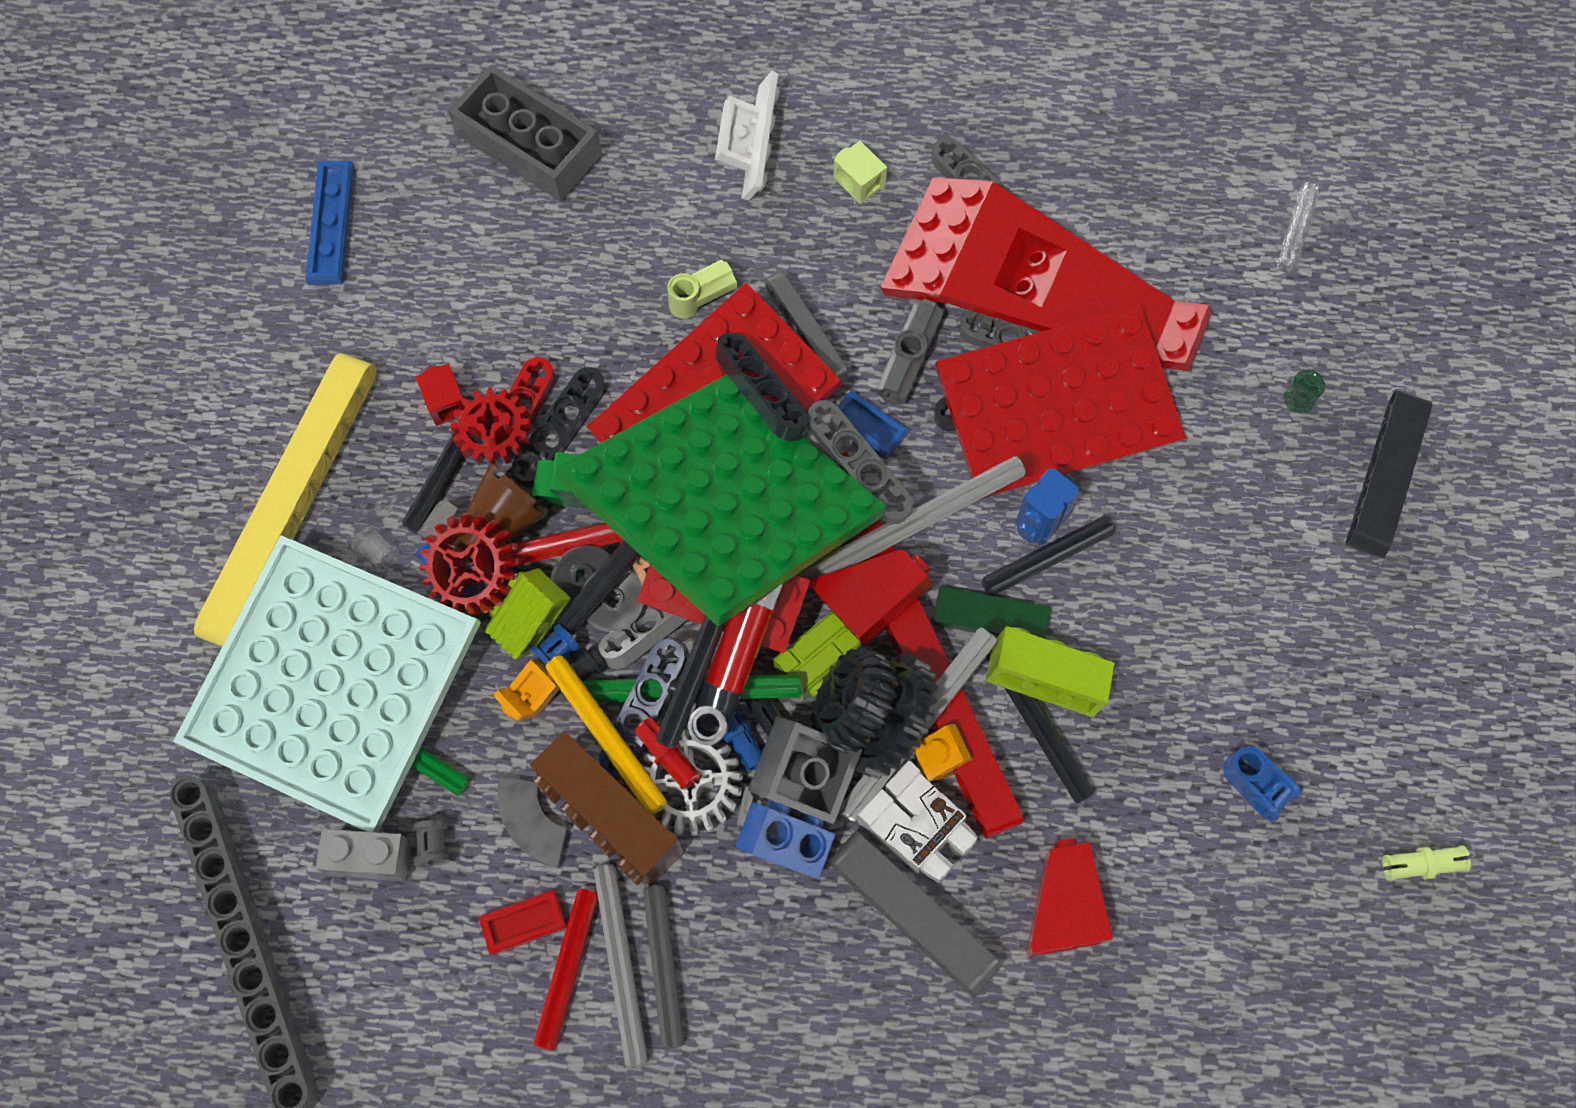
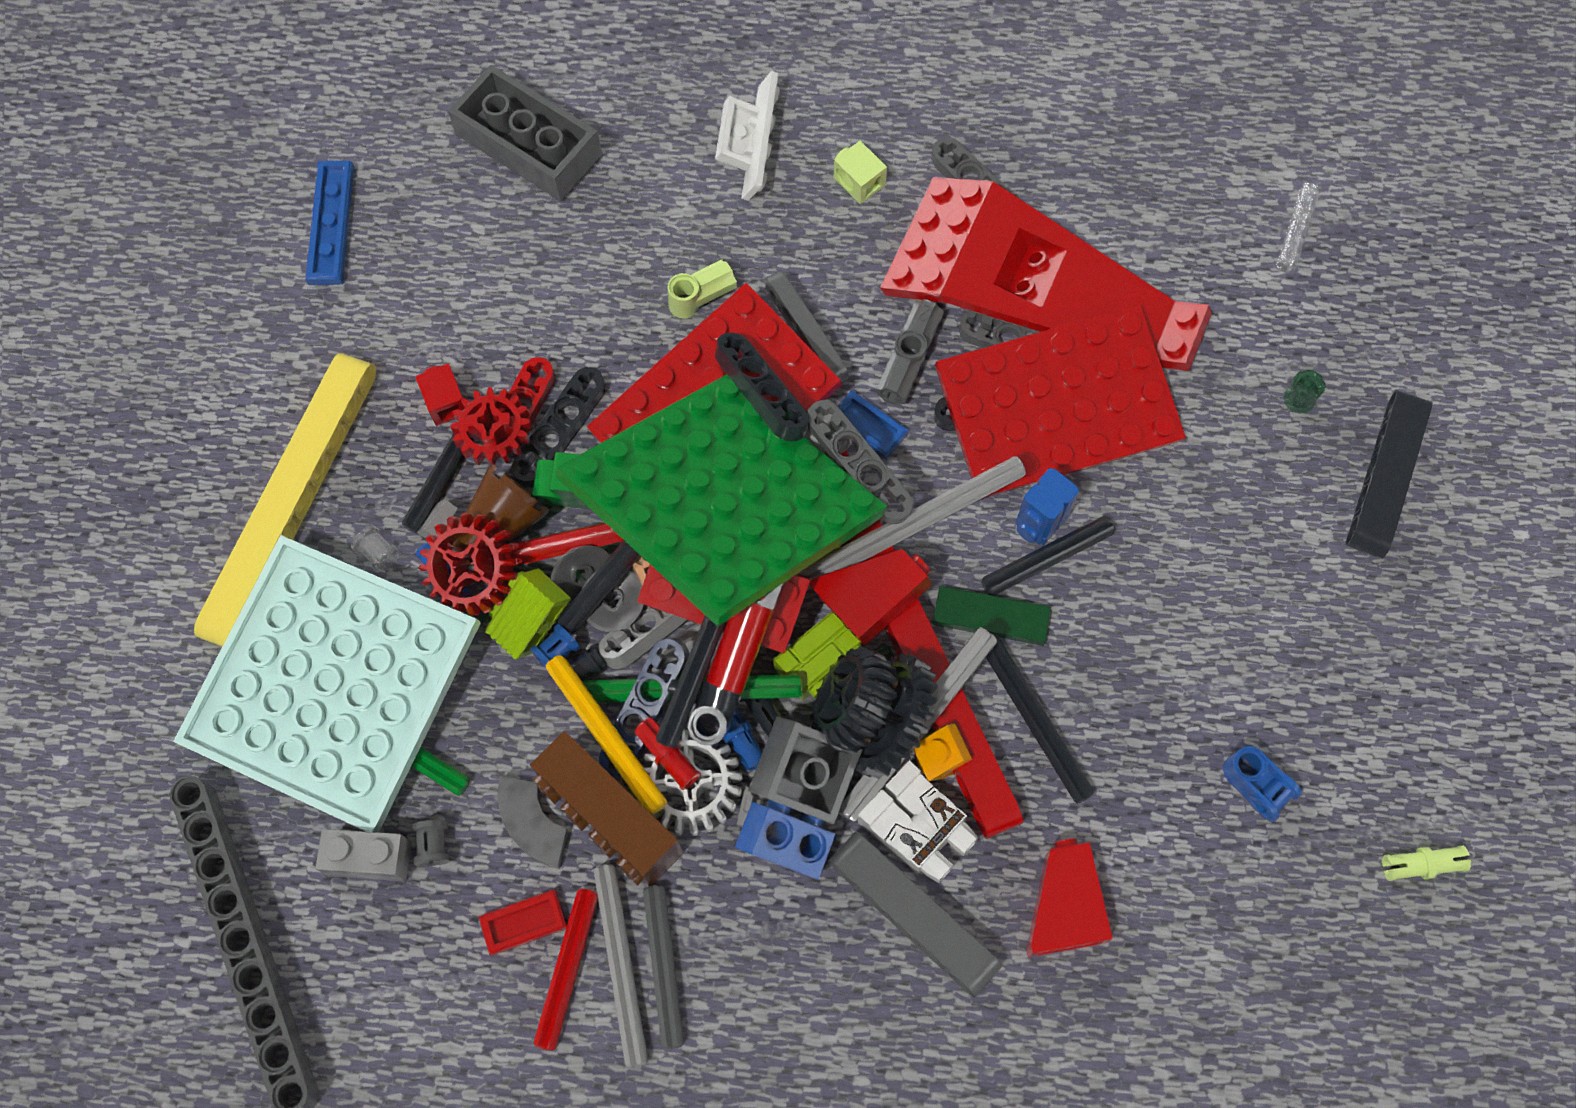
(528, 692): light orange bracket -> none
(1050, 671): lime brick -> none

